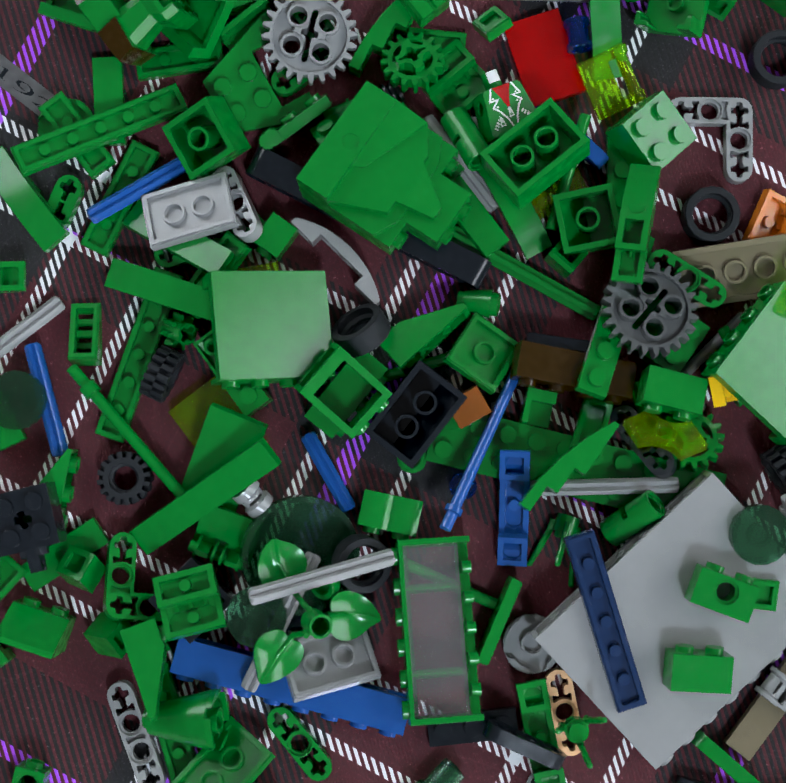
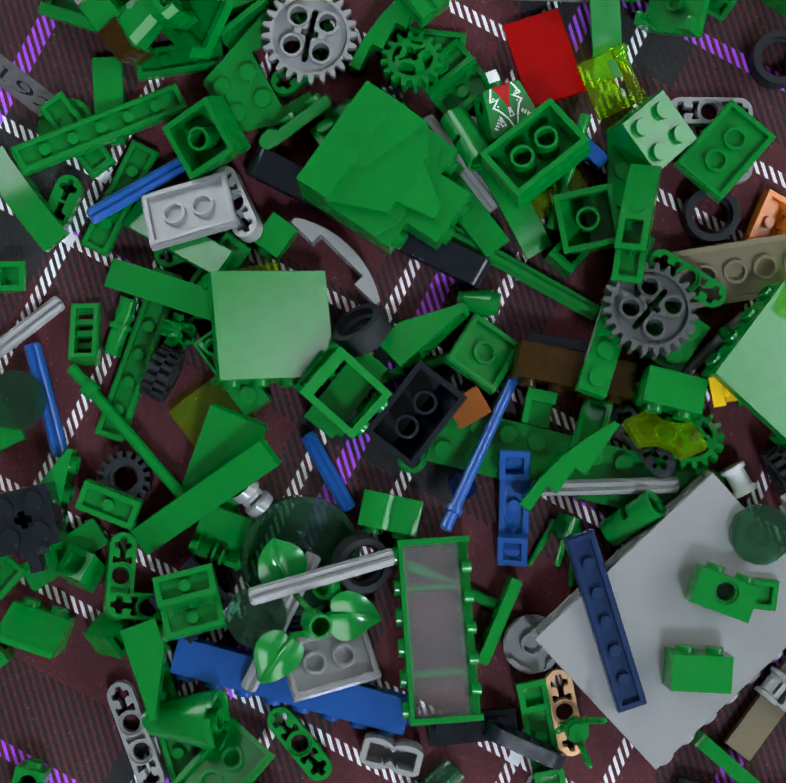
(109, 504): none -> green panel
(120, 326): none -> green pin
(383, 752): none -> light grey brick
(492, 23): green tile -> none
(578, 34): clear blue bush -> none
(724, 151): none -> green tile
(738, 479): none -> white bush

